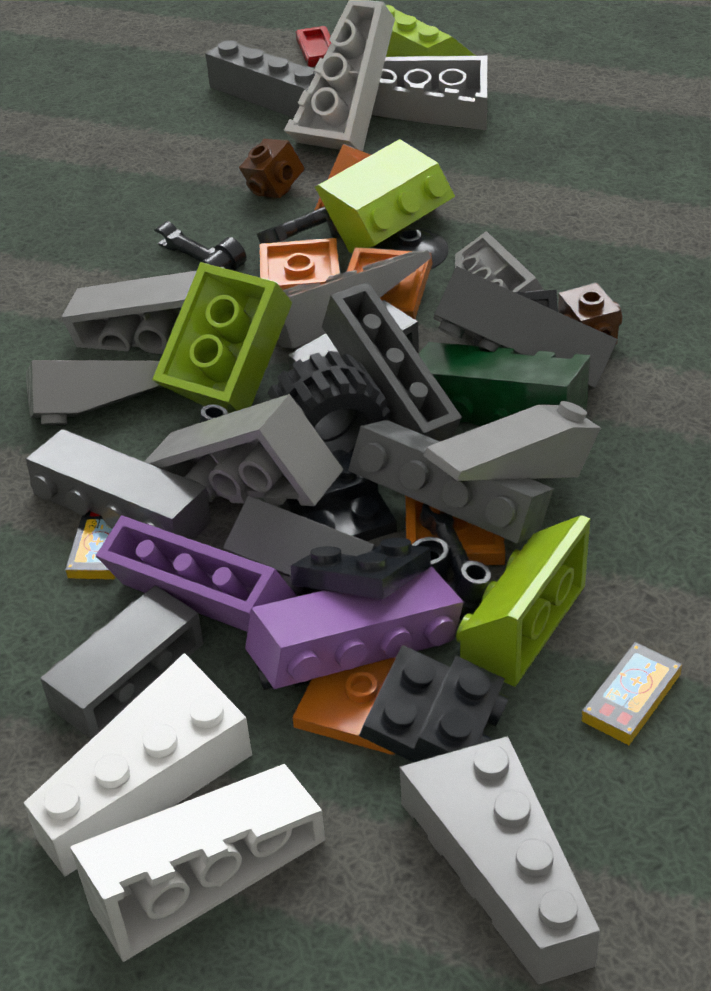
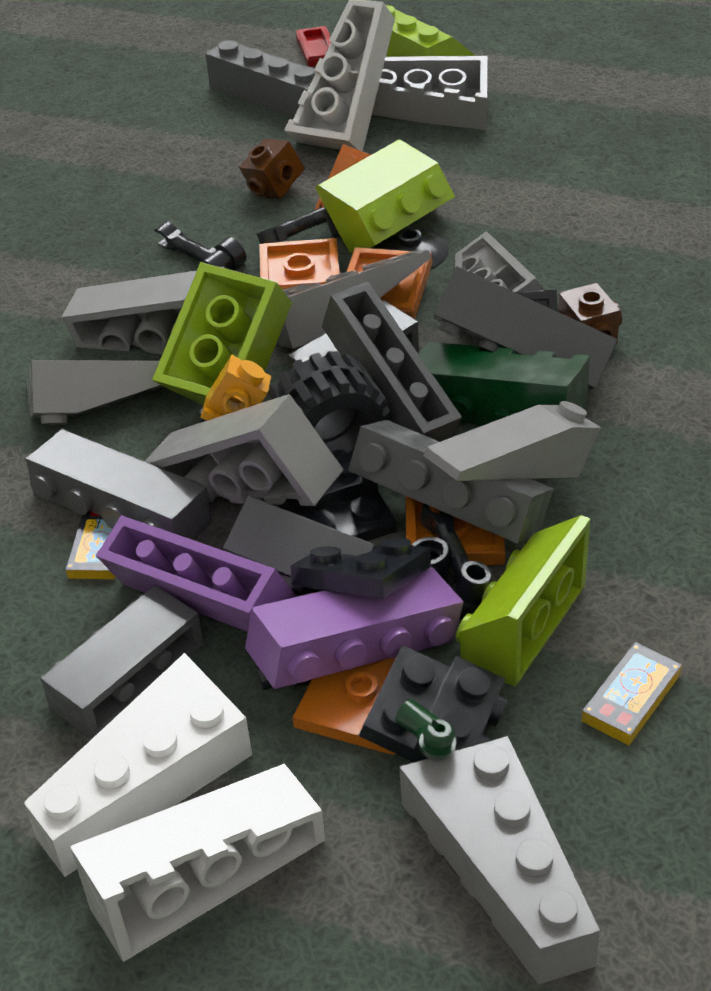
(236, 388): none -> light orange brick
(434, 736): none -> dark green arm

